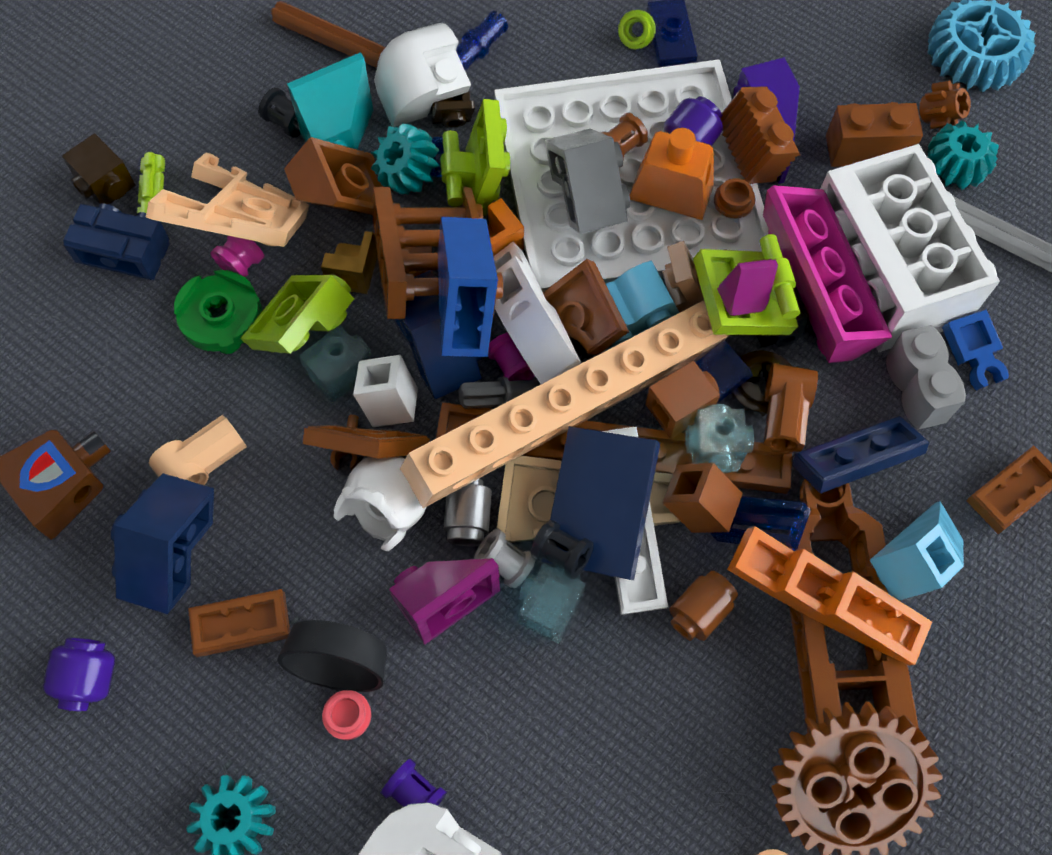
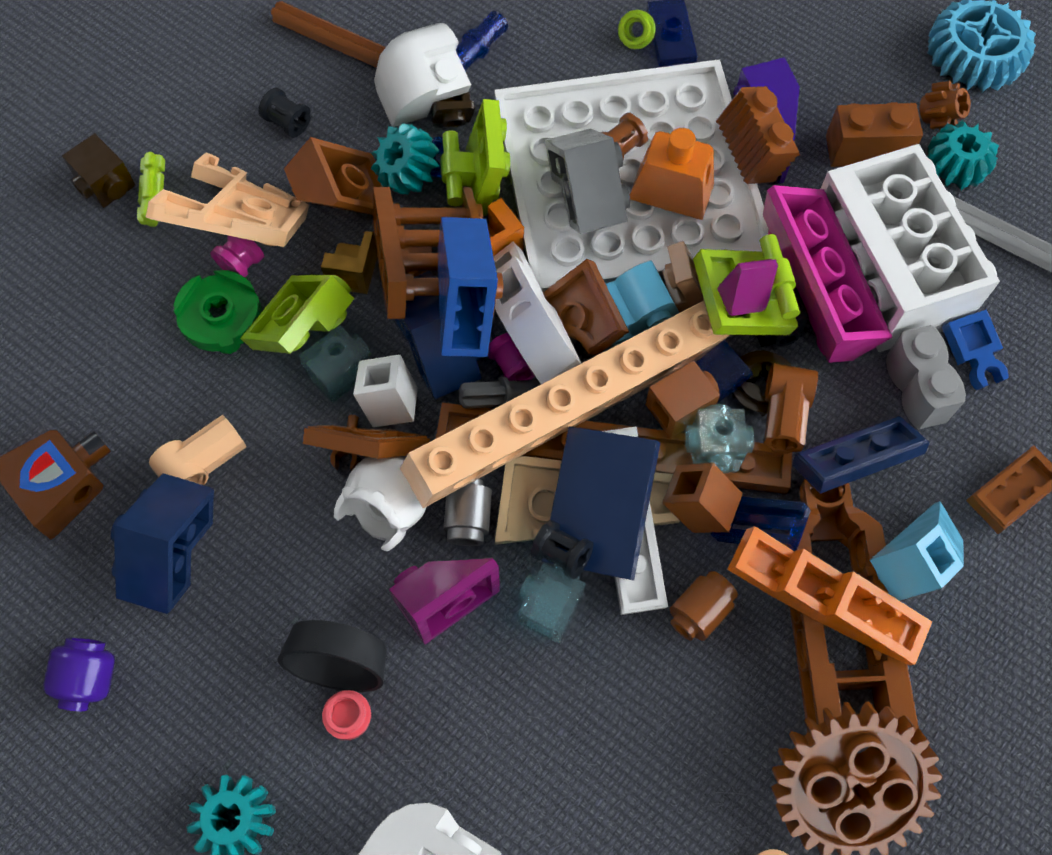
(117, 241): dark blue brick -> none
(239, 623): dark orange plate -> none
(334, 102): teal slope -> none
(411, 787): dark purple bush -> none
(512, 562): light grey bush -> none
(699, 116): dark purple head -> none
(734, 198): dark orange plate -> none

